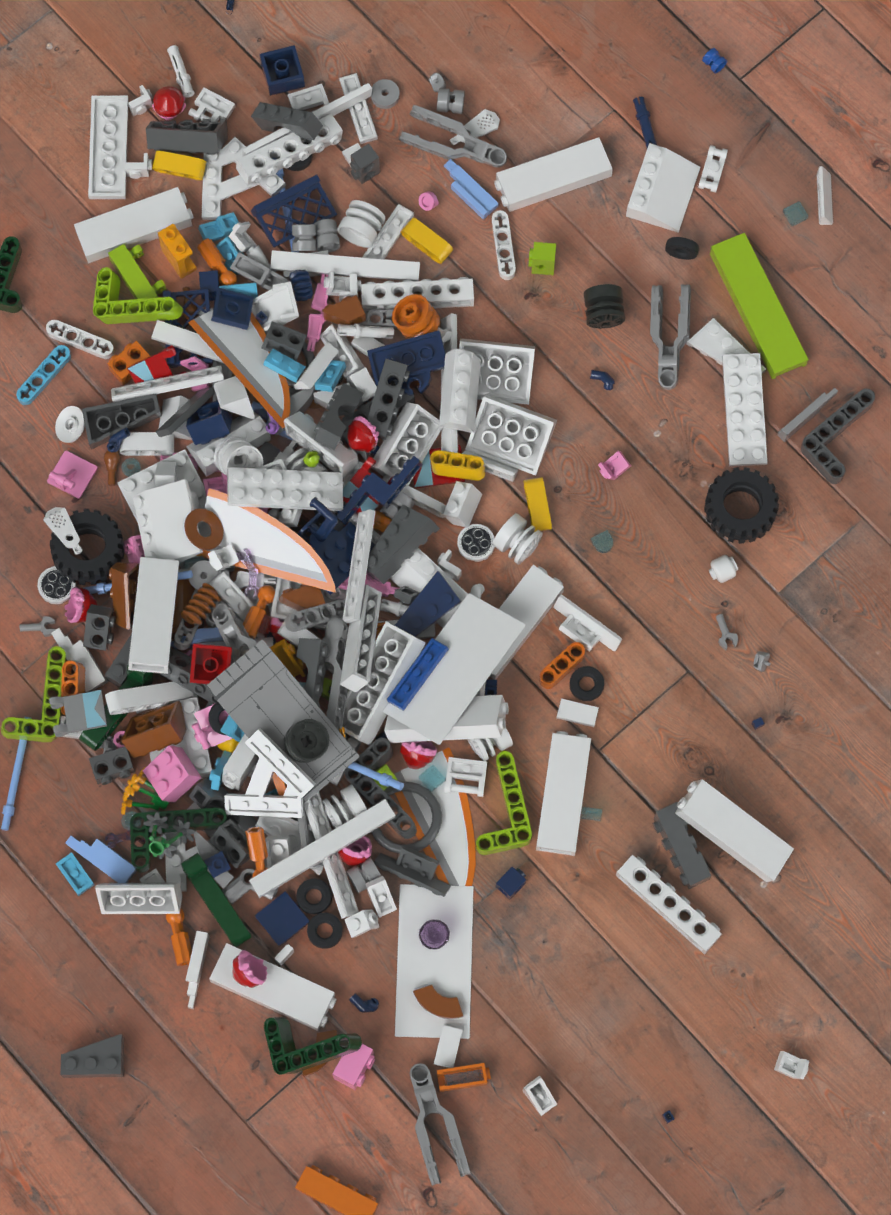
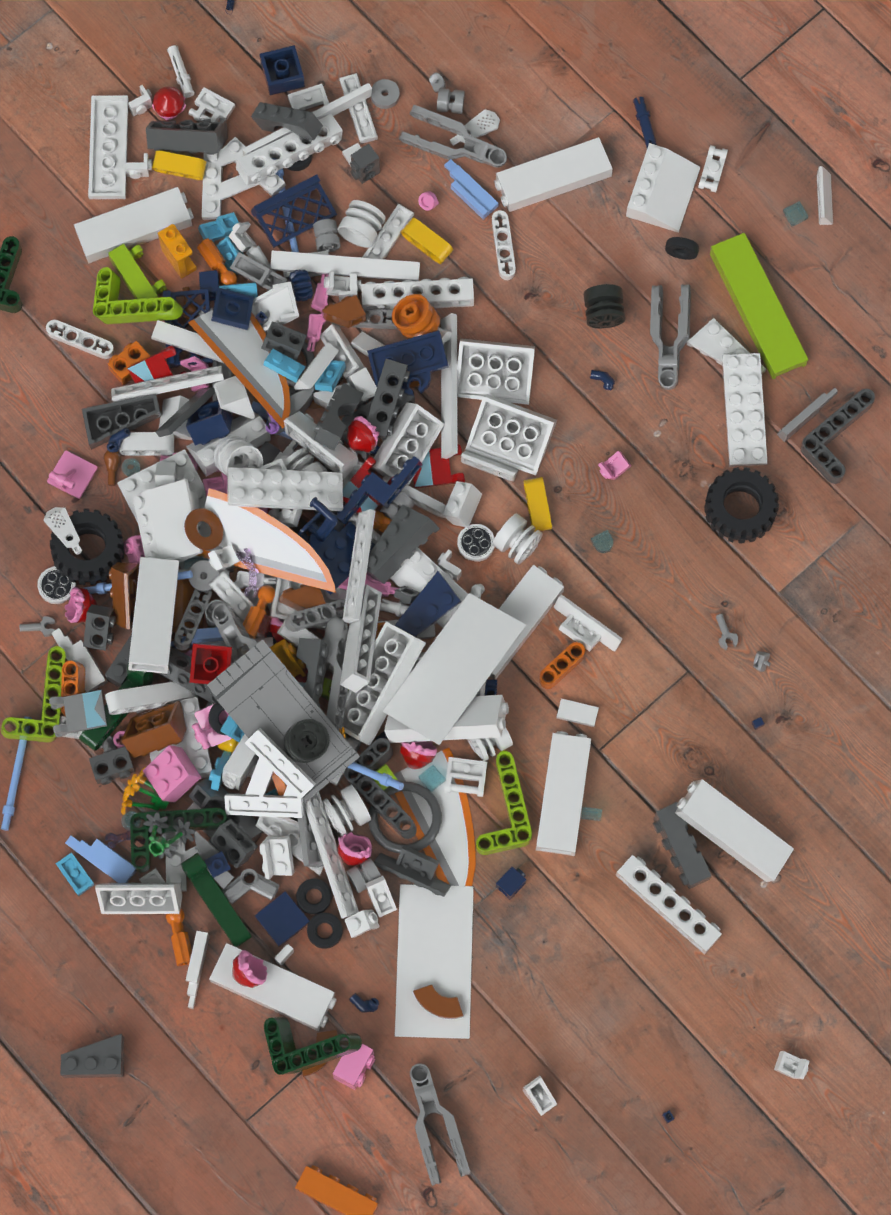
(40, 372): medium azure beam -> none
(70, 424): white dish -> none
(200, 604): dark orange piece -> none
(257, 848): orange piece -> none
(304, 237): light grey wheel -> none
(311, 459): lime hinge -> none
(322, 848): white tile -> none
(365, 331): white pin -> none
(417, 674): blue tile -> none
(434, 934): clear purple hair -> none
(445, 464): yellow beam -> none
(448, 1046): white tile -> none
(460, 390): white slope -> none
(463, 1077): orange window -> none
(542, 258): lime brick -> none
(586, 671): black tyre -> none
(714, 60): blue wheel -> none
(723, 568): white head -> none

